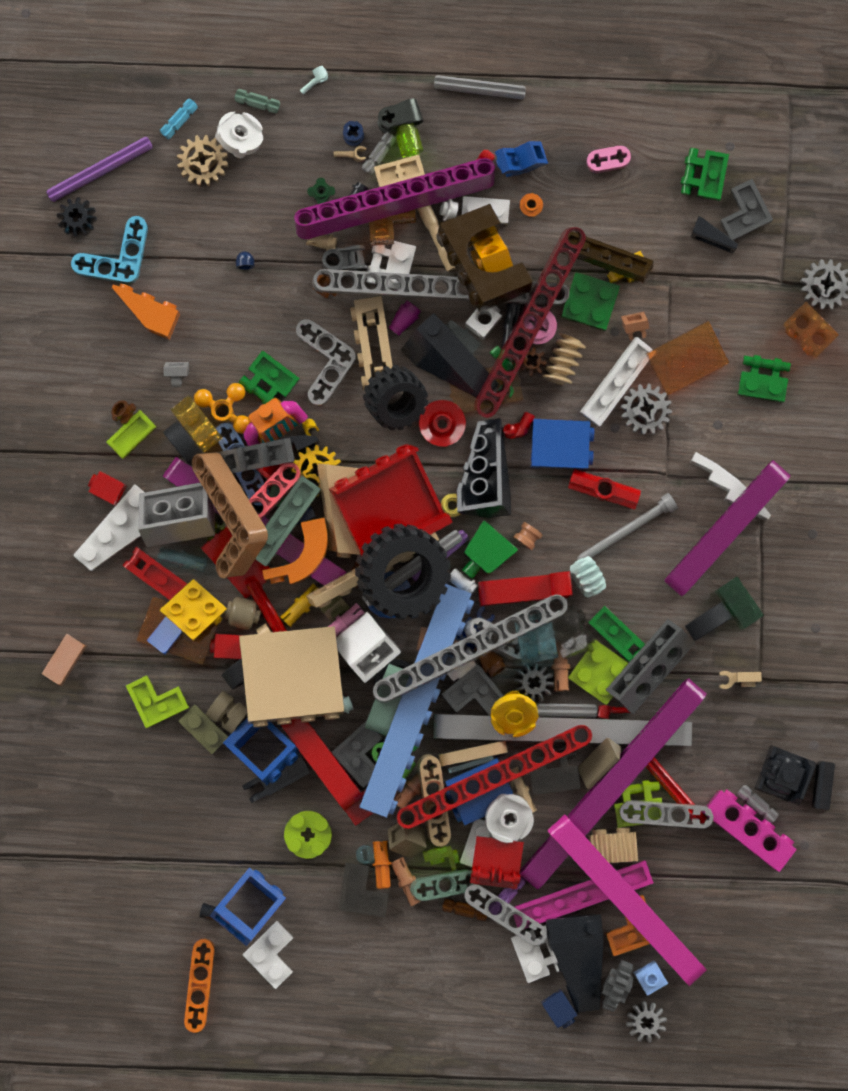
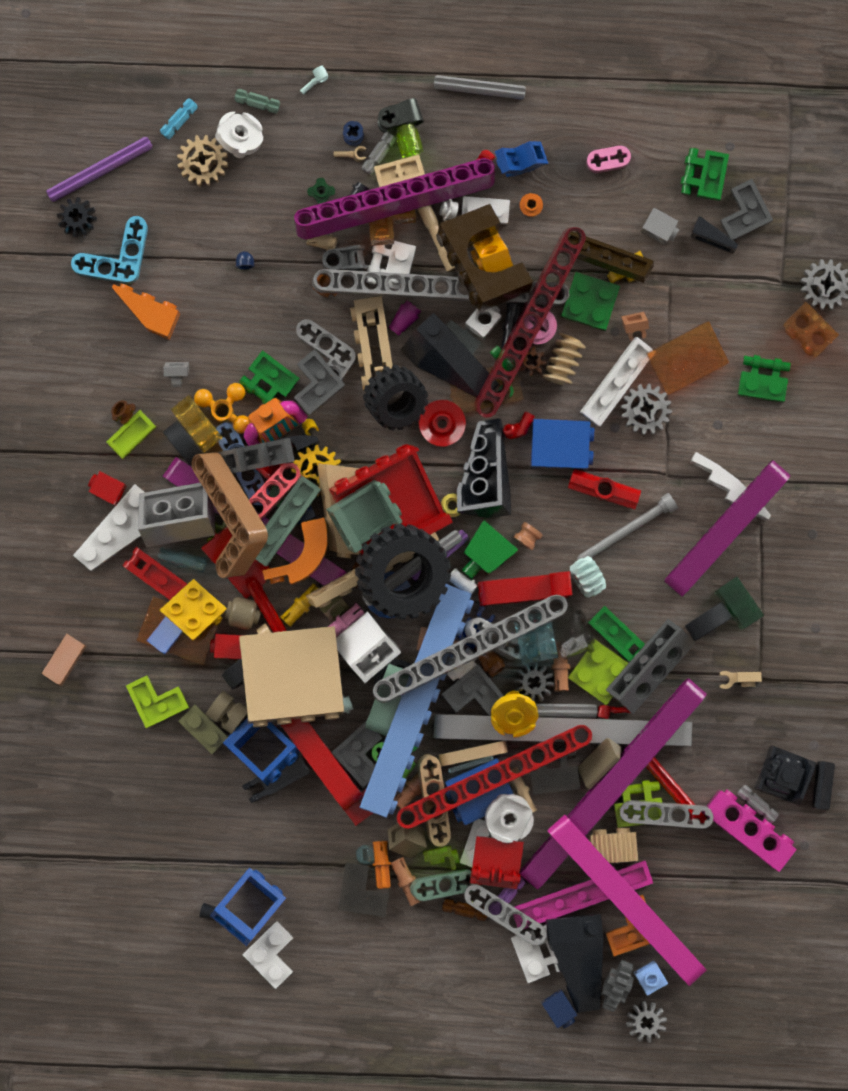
(199, 985): orange beam -> none
(297, 843): lime plate -> none
(323, 383): none -> dark grey plate
(364, 514): none -> sand green panel
(660, 227): none -> light grey brick

